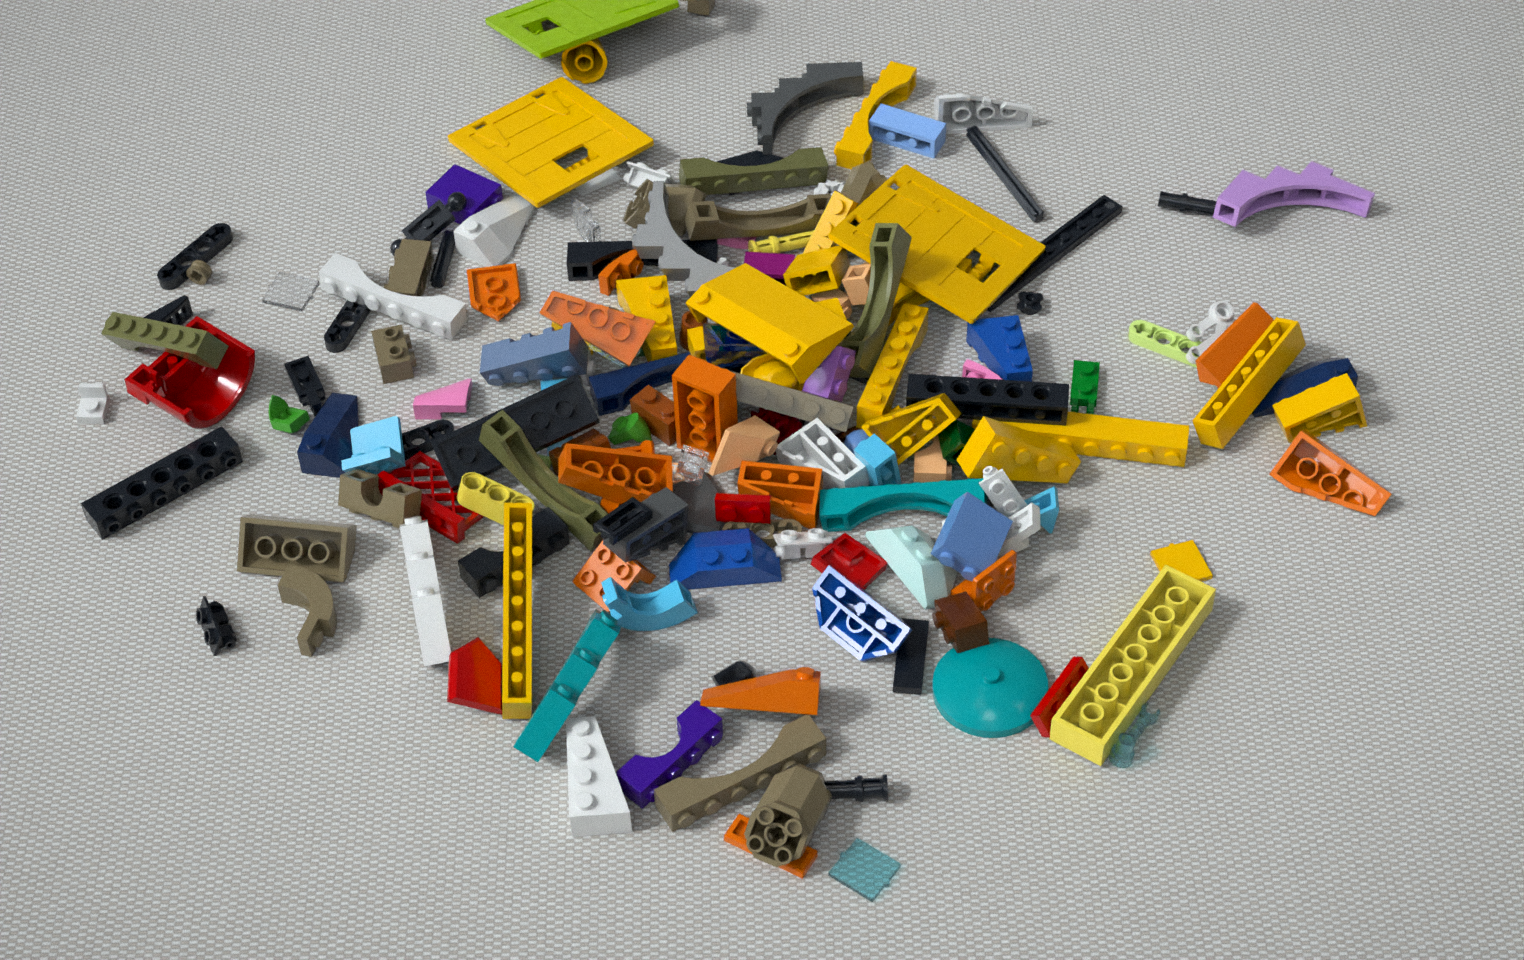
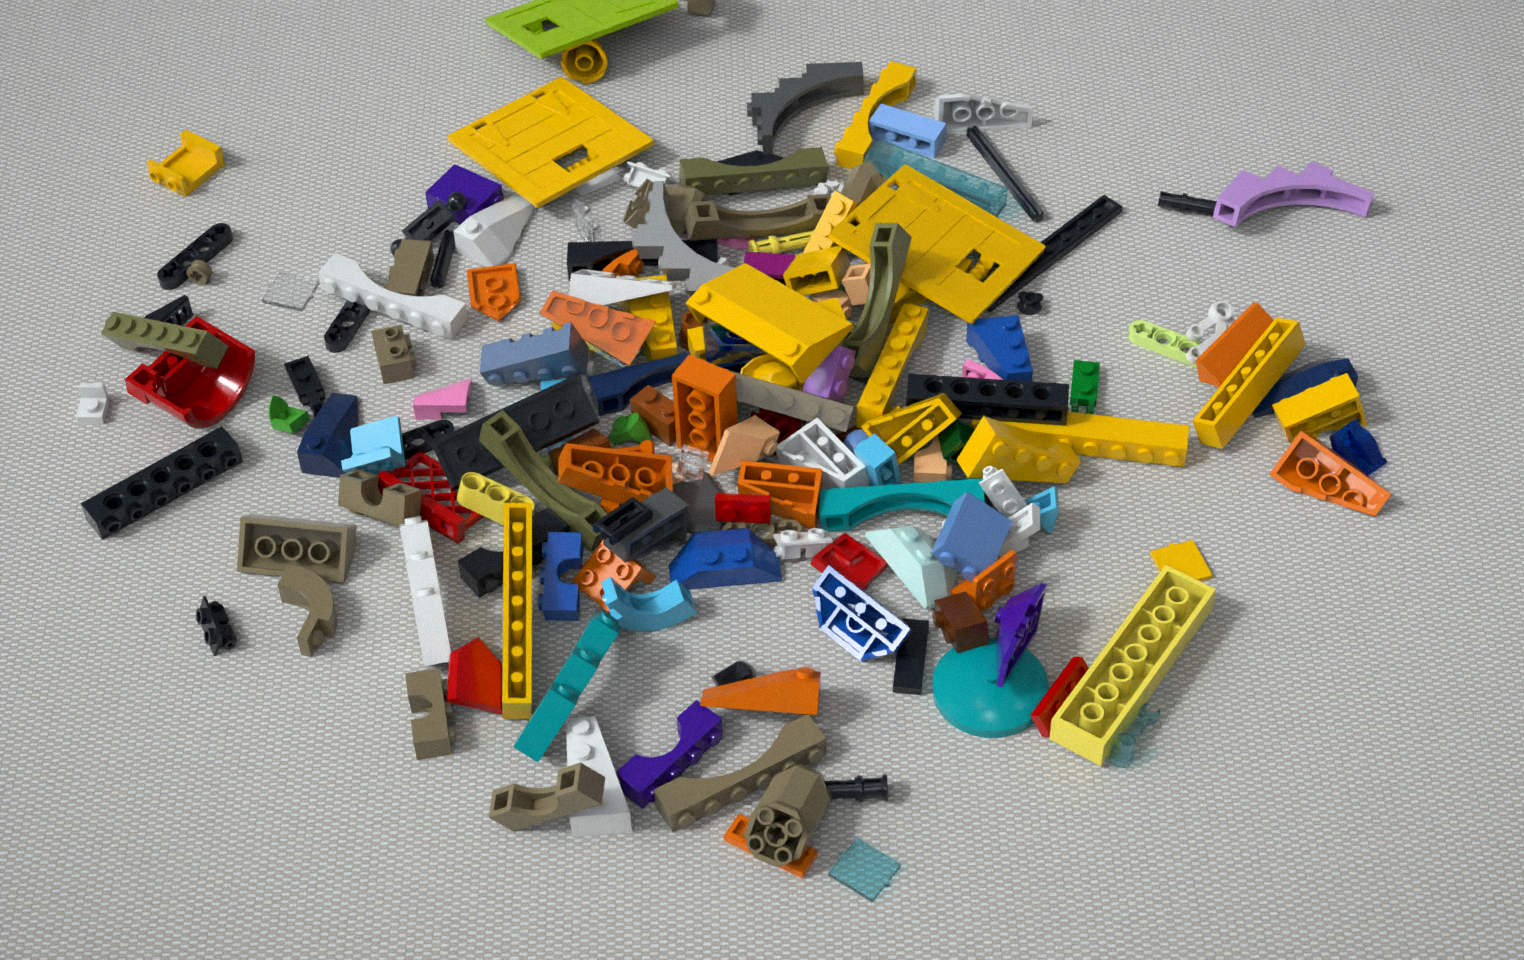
(188, 165): none -> yellow panel
(431, 733): none -> dark tan arch
(523, 806): none -> dark tan arch
(562, 553): none -> blue arch
(603, 288): none -> white wedge
(986, 194): none -> clear light blue brick
(1017, 628): none -> dark purple wedge
(1358, 447): none -> clear blue slope

